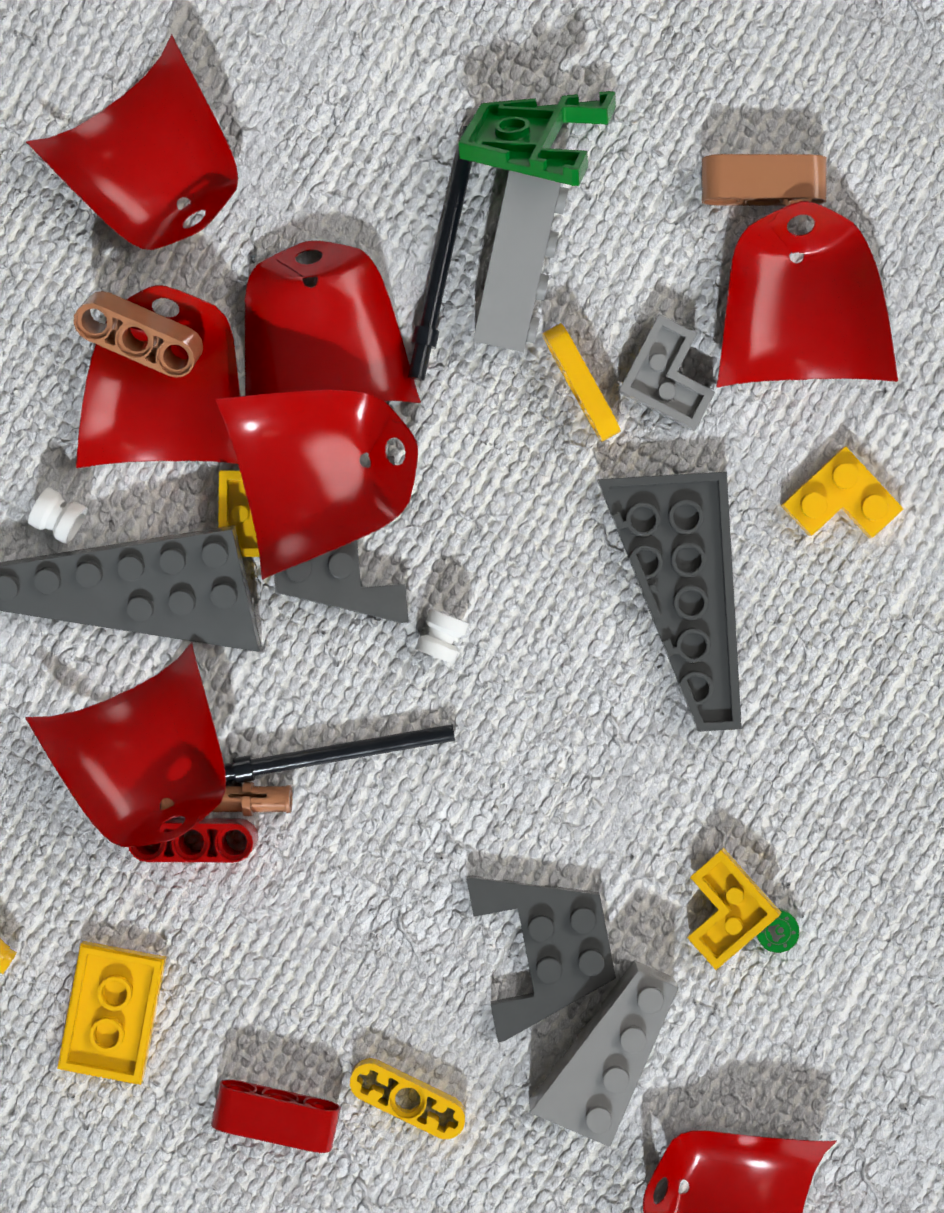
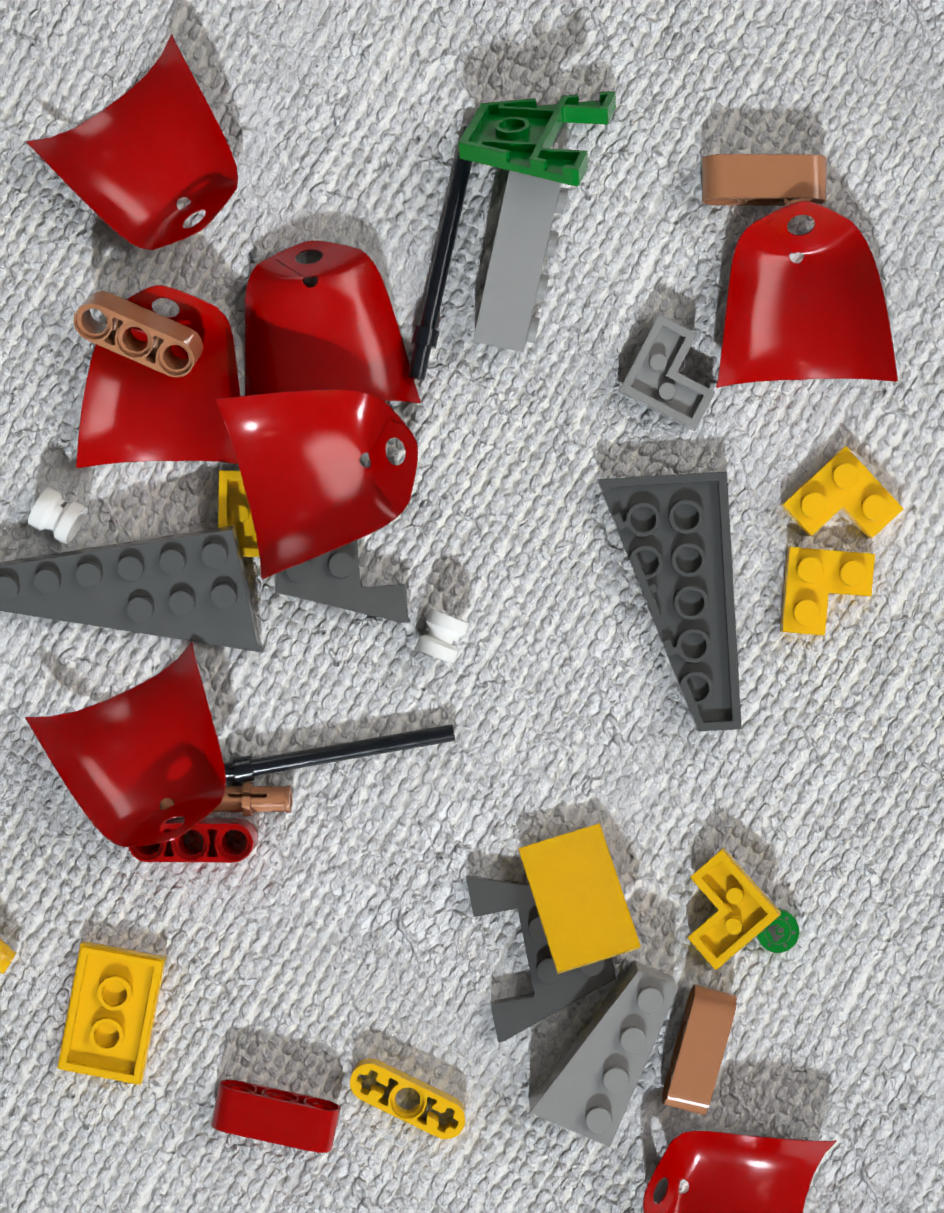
(579, 898): none -> yellow tile
(581, 382): yellow beam -> none
(699, 1049): none -> nougat beam
(810, 579): none -> yellow plate

